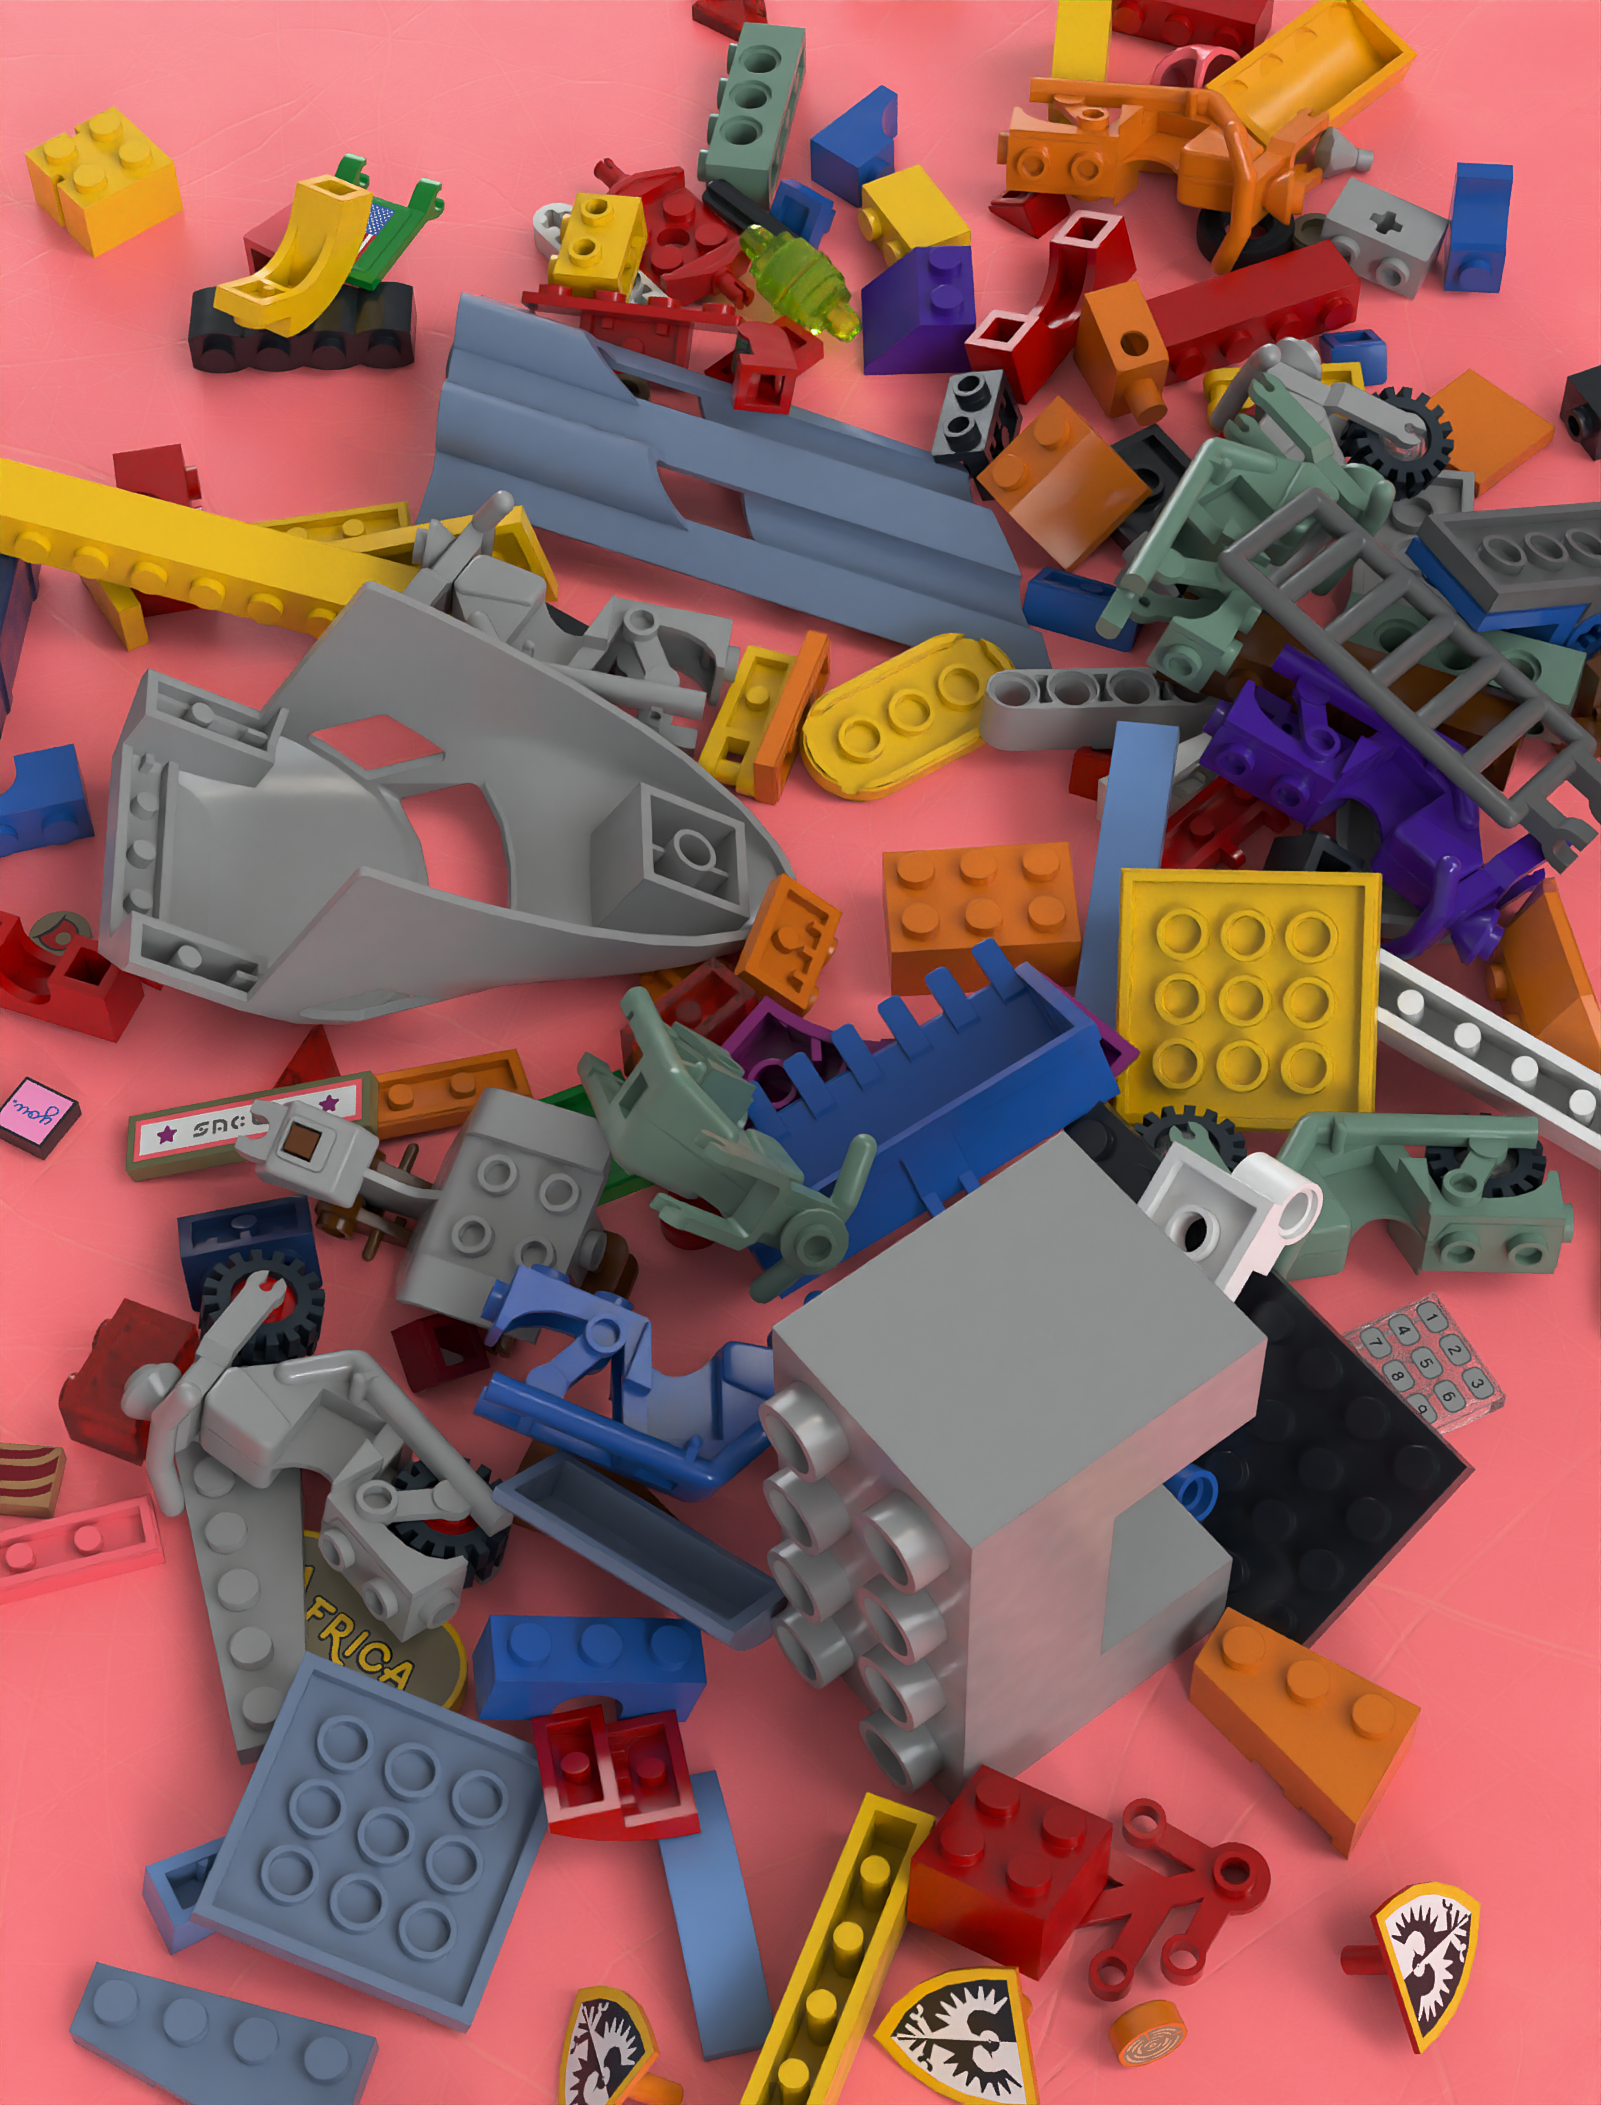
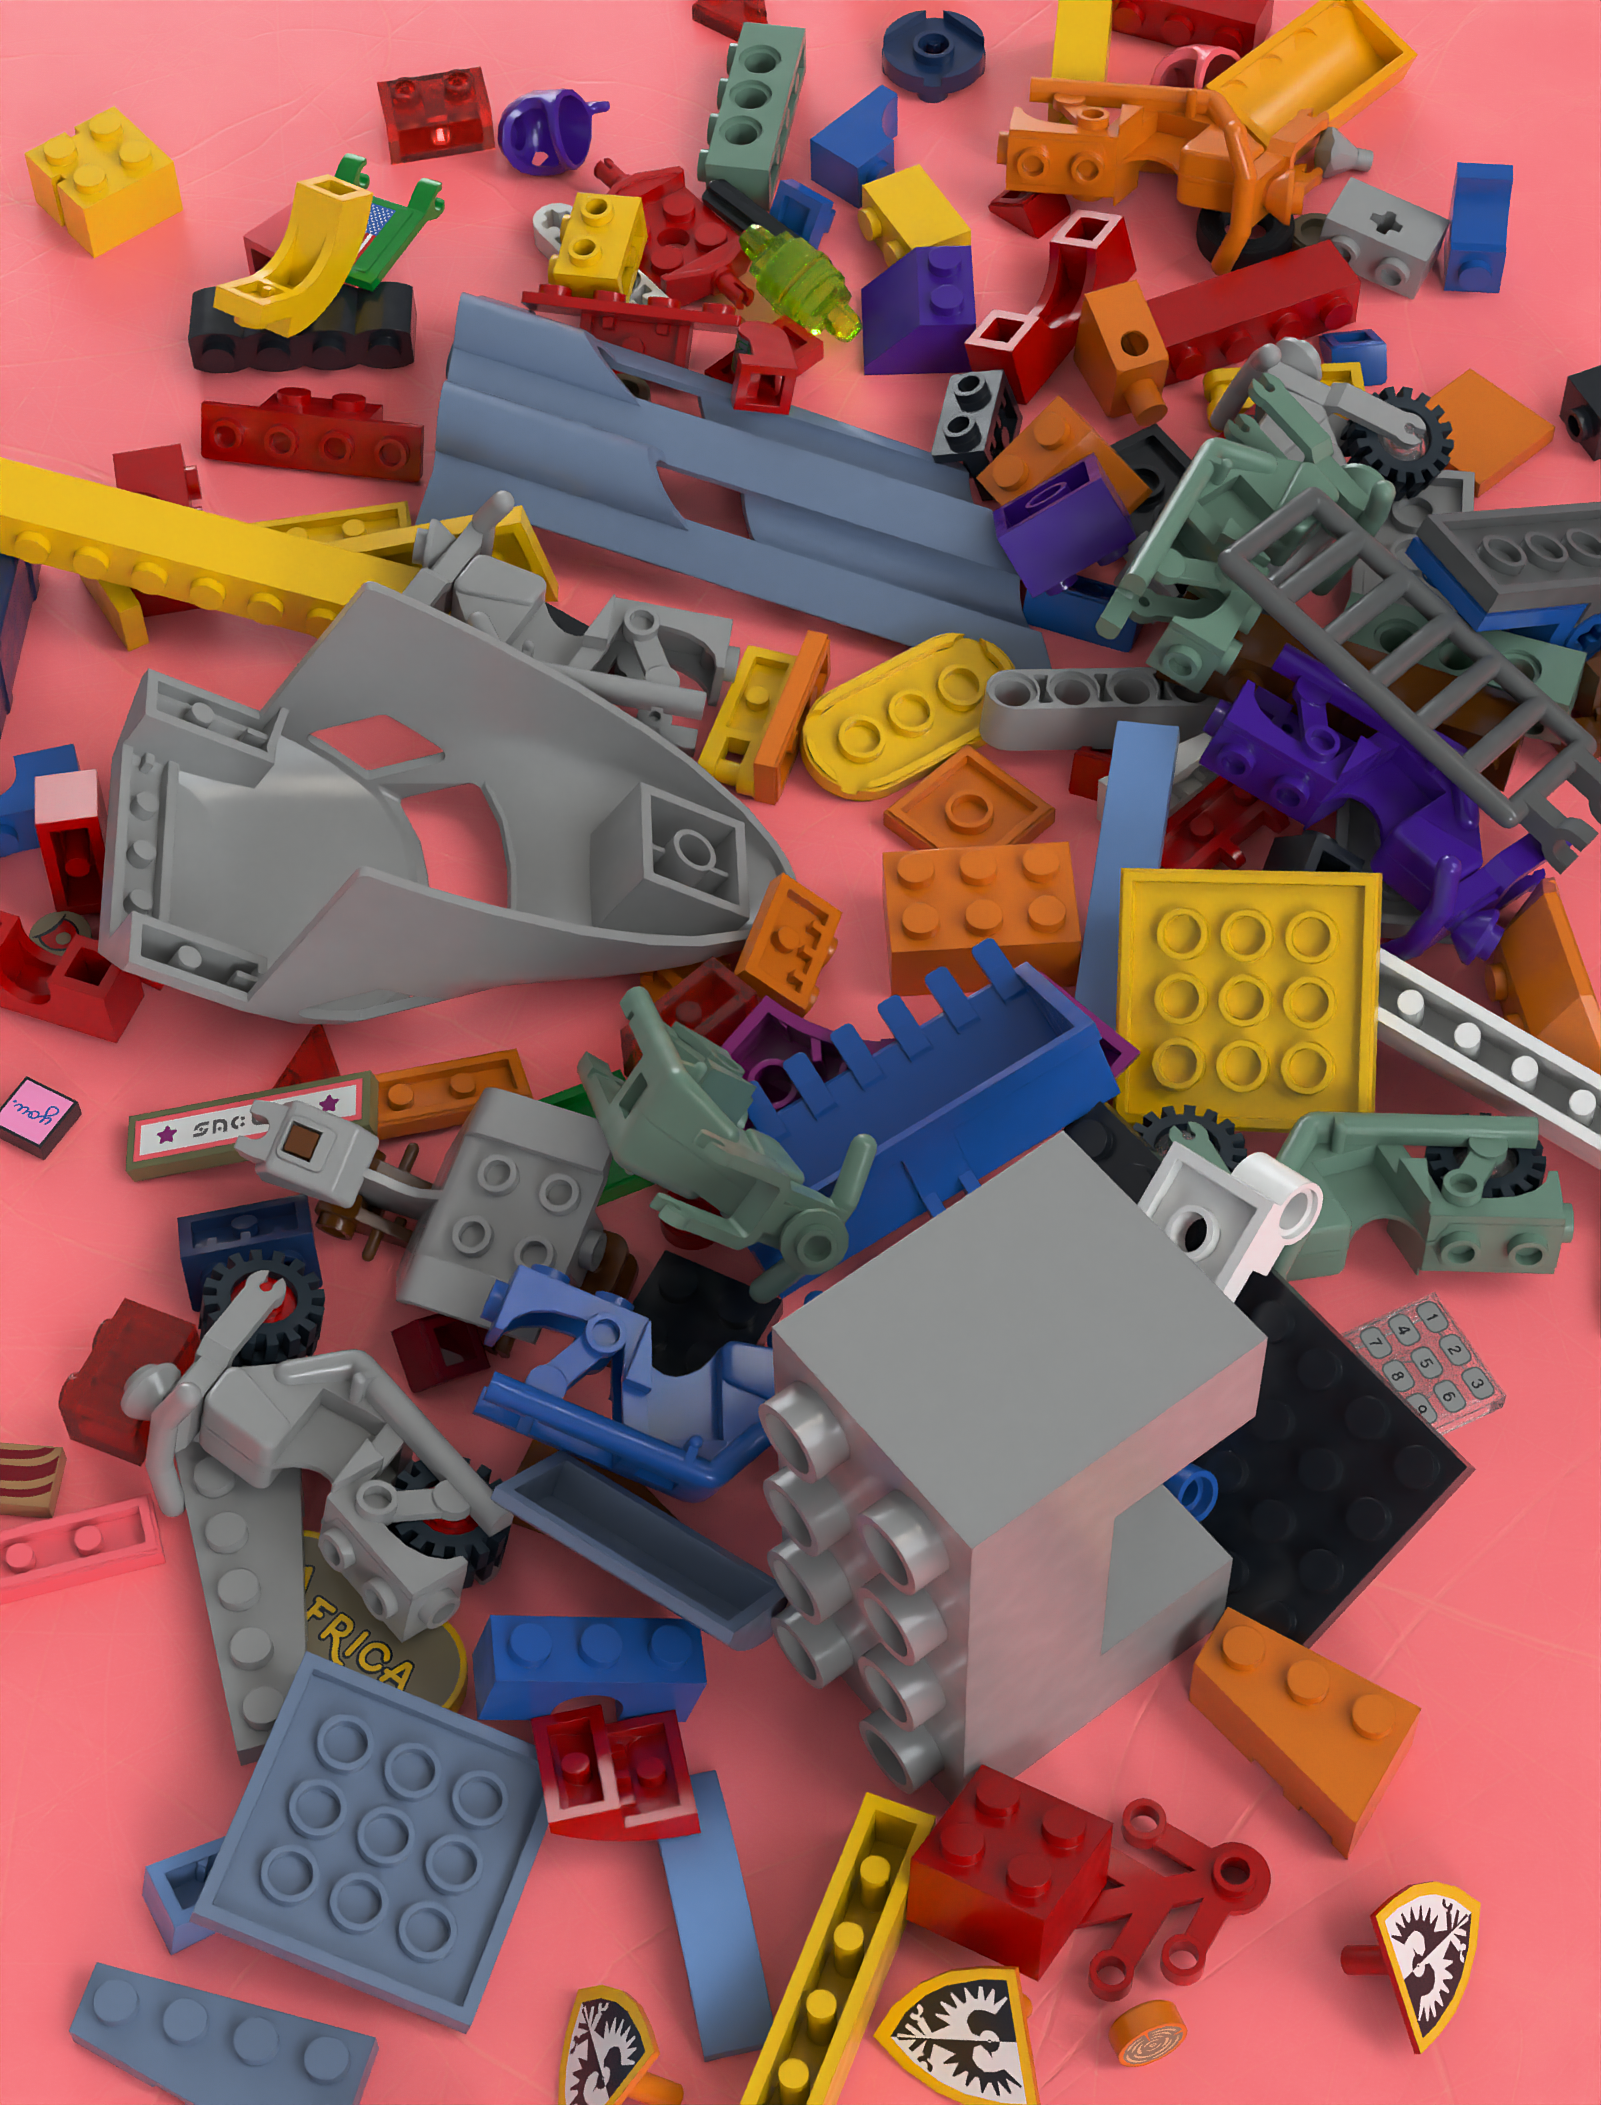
(72, 838): none -> red brick
(314, 435): none -> red bracket
(436, 115): none -> clear red brick
(548, 123): none -> dark purple piece
(698, 1313): none -> black plate
(953, 59): none -> dark blue plate
(968, 806): none -> orange tile
(1064, 527): none -> dark purple brick

